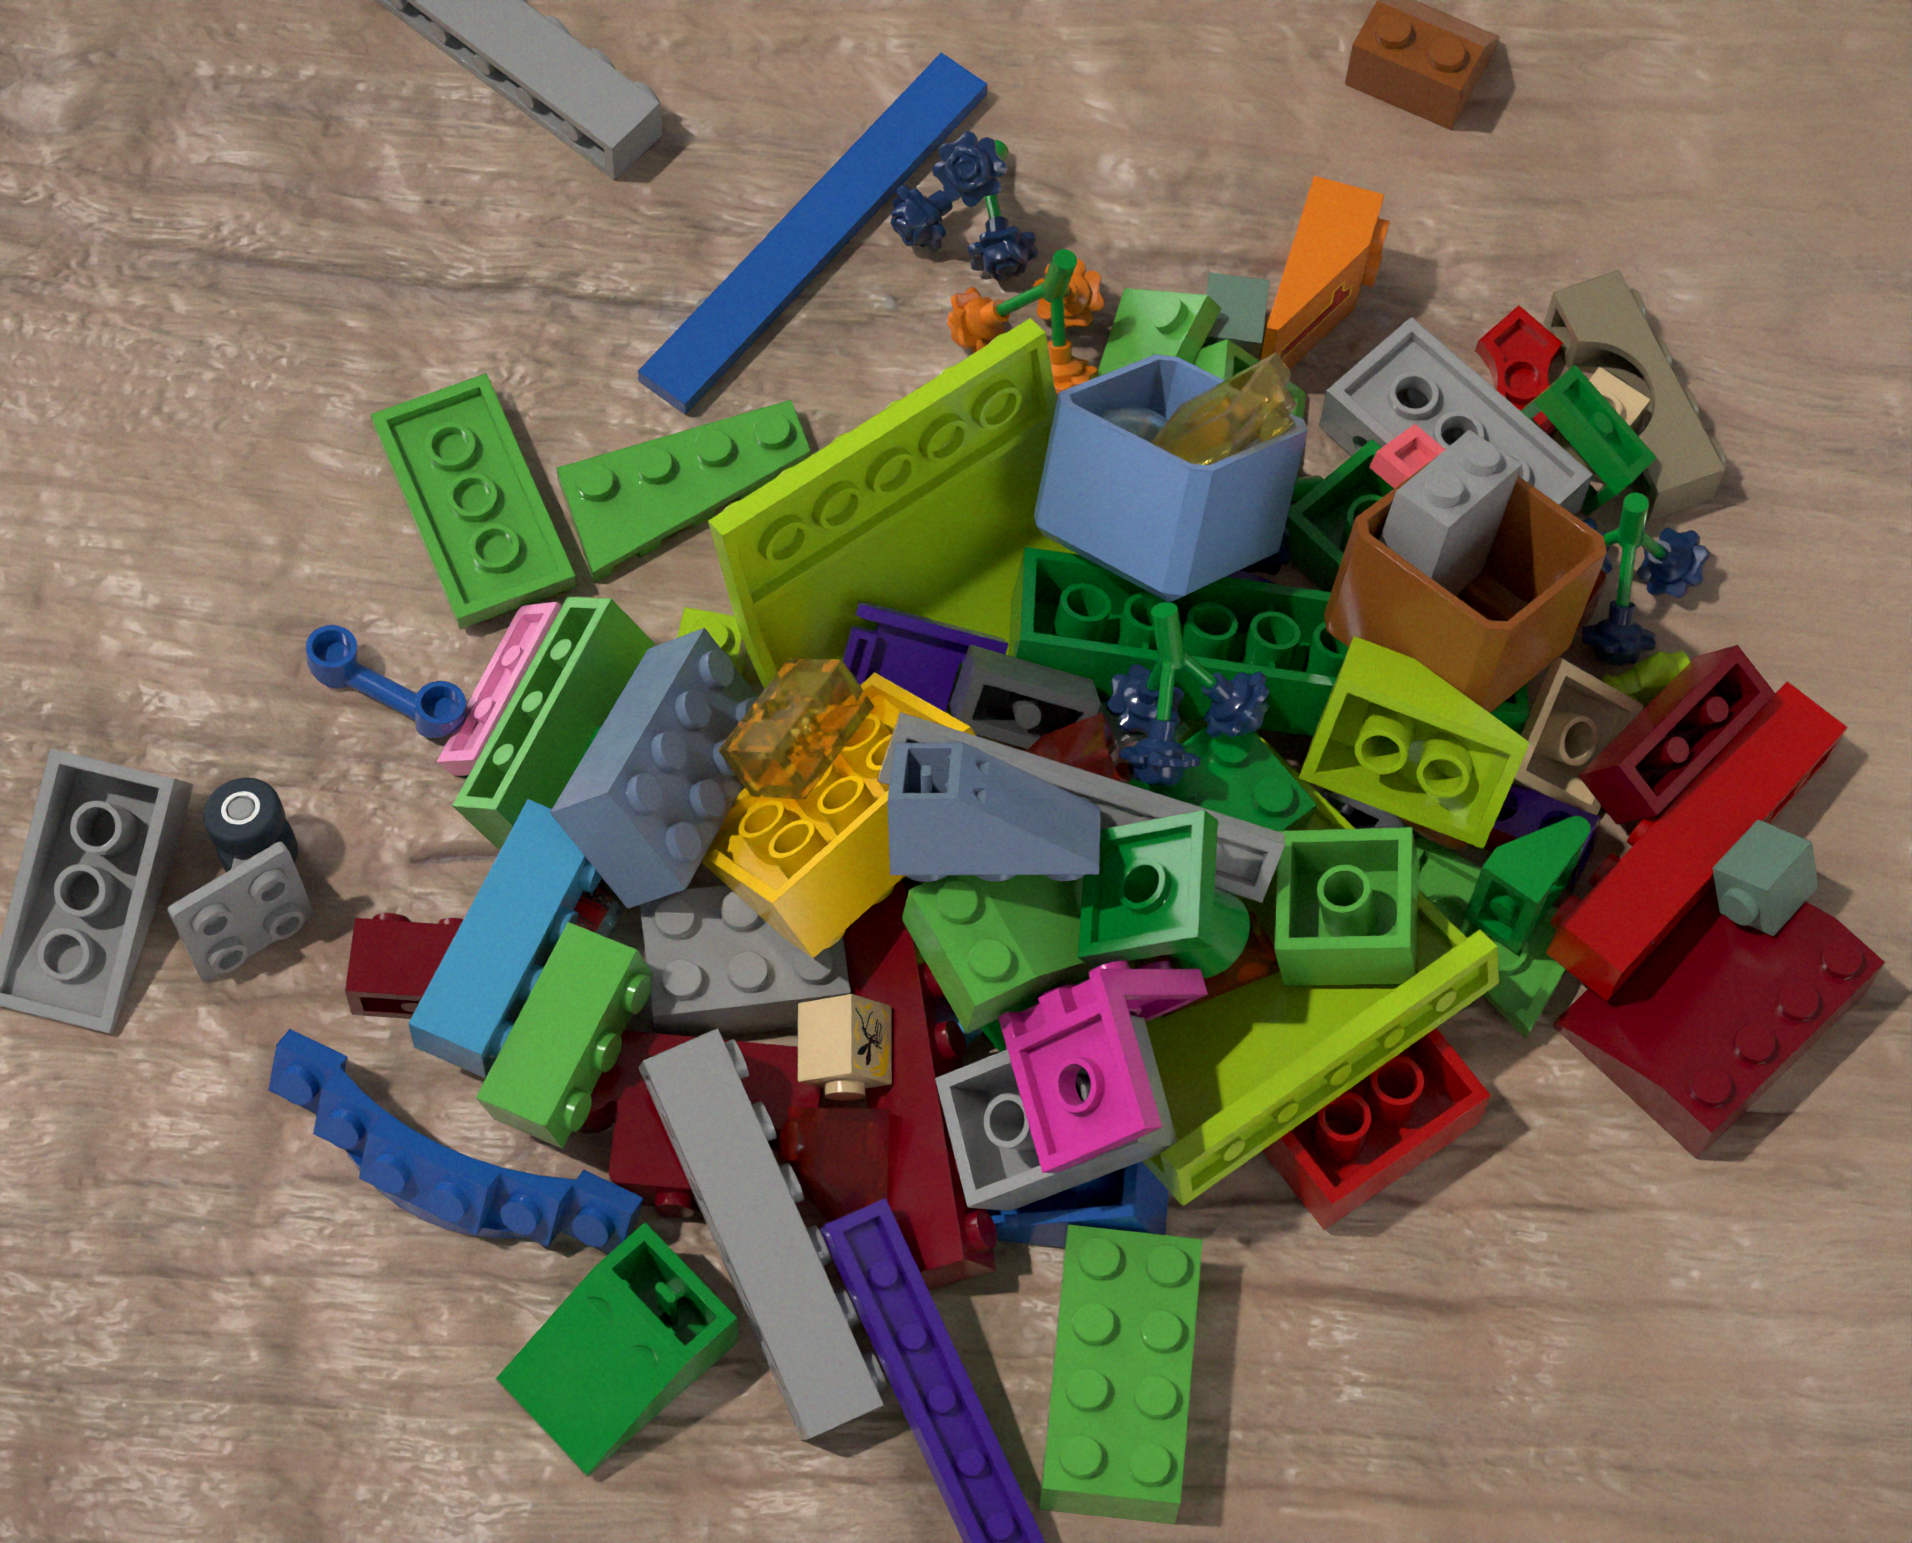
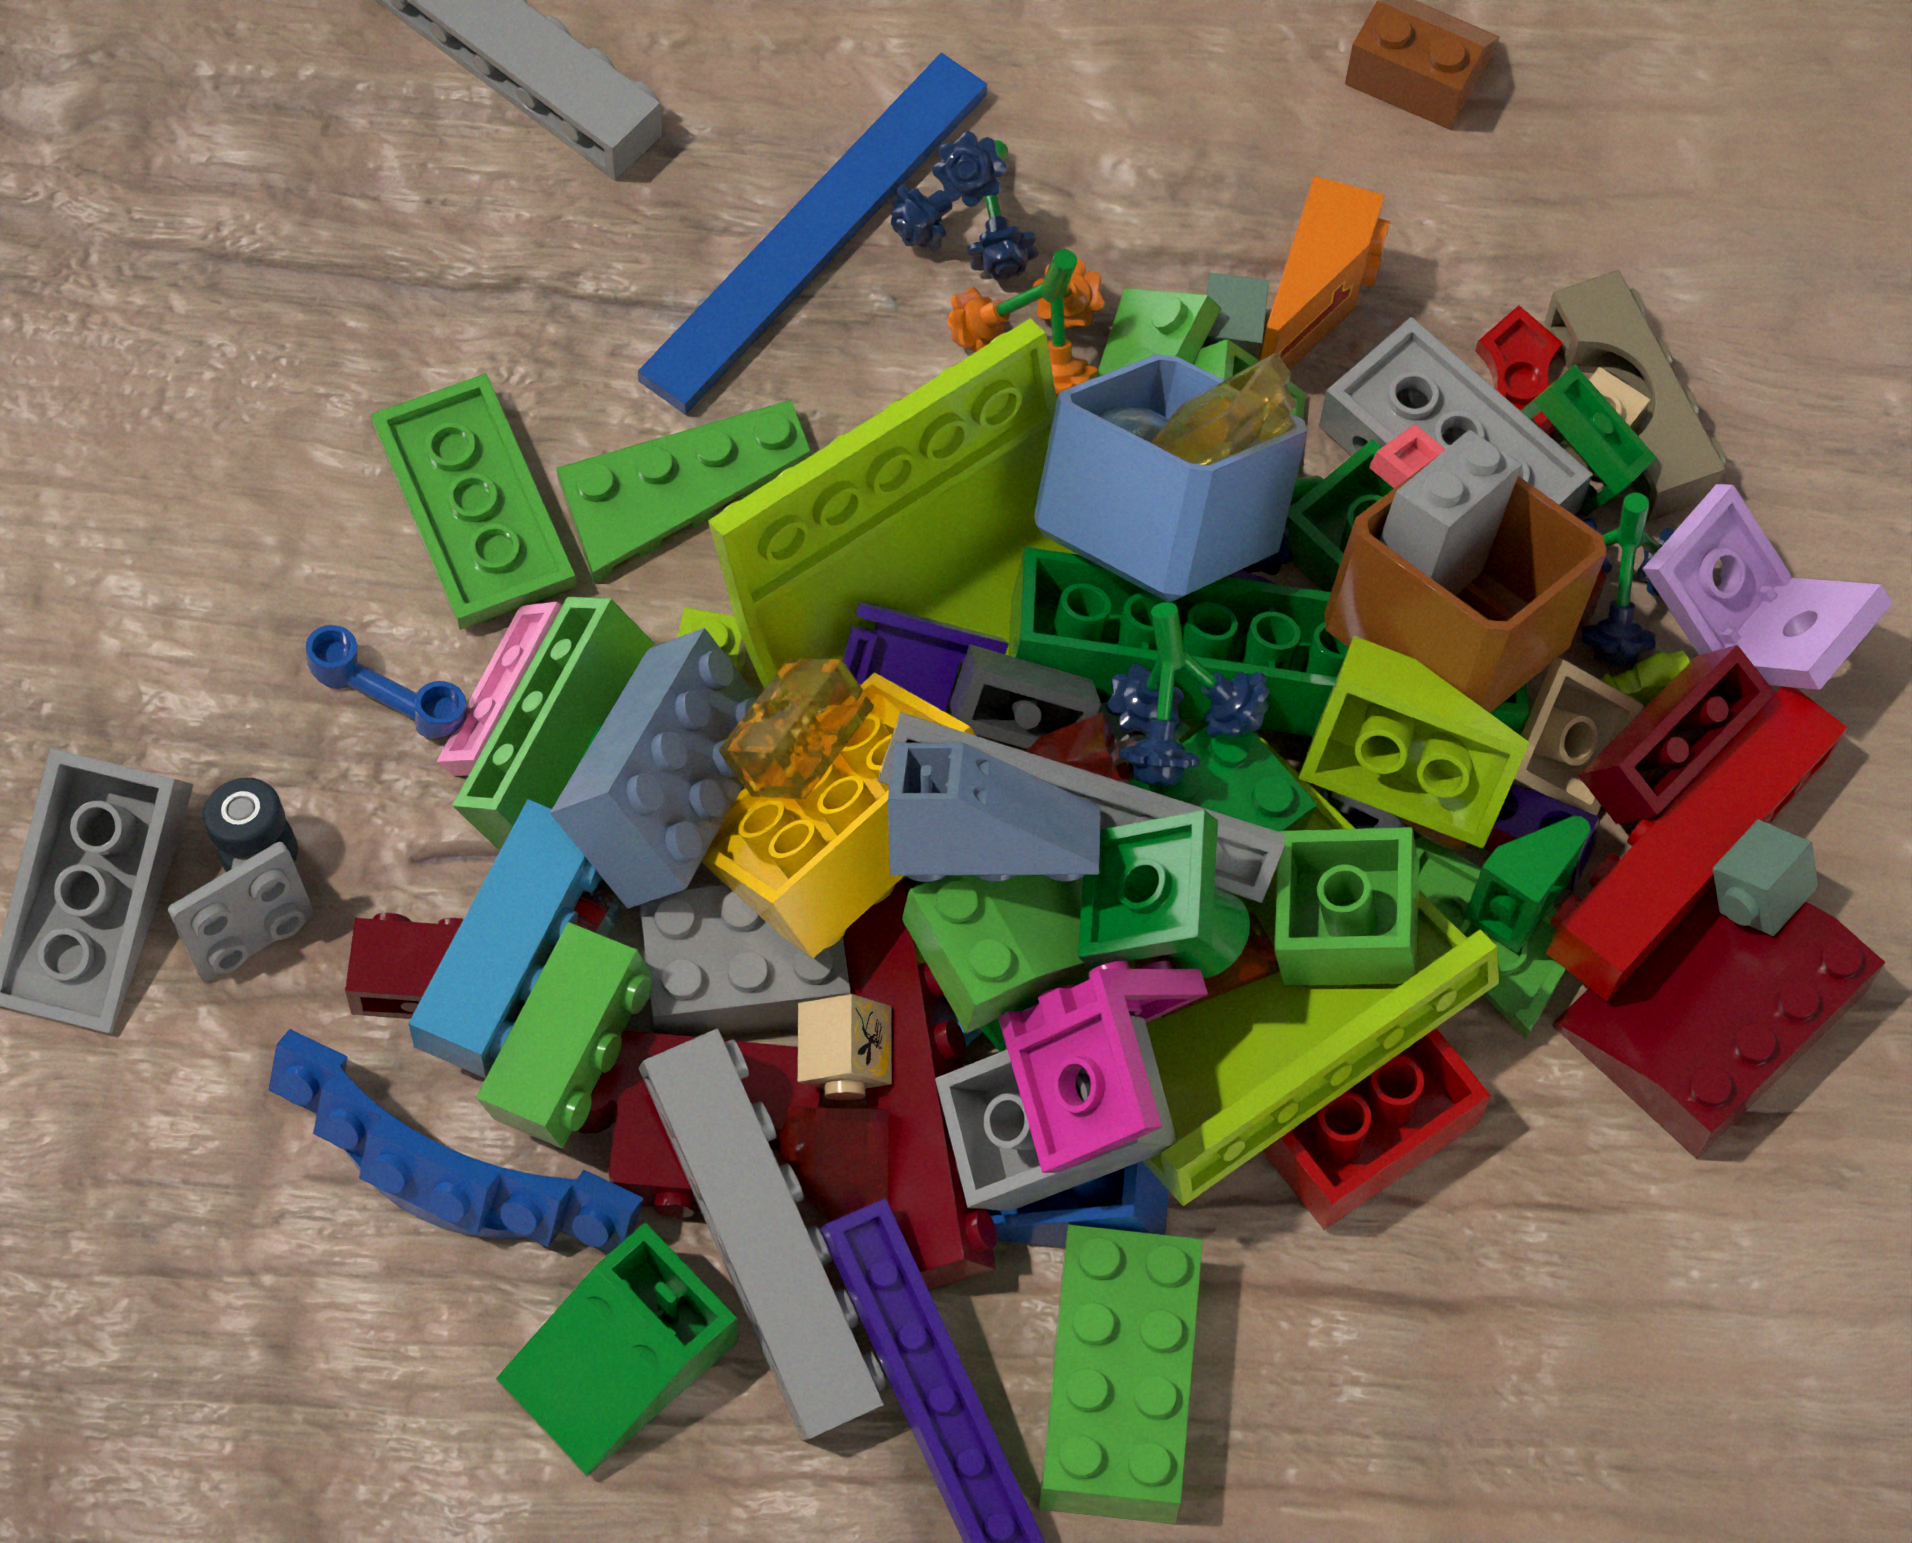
(1785, 625): none -> lavender bracket

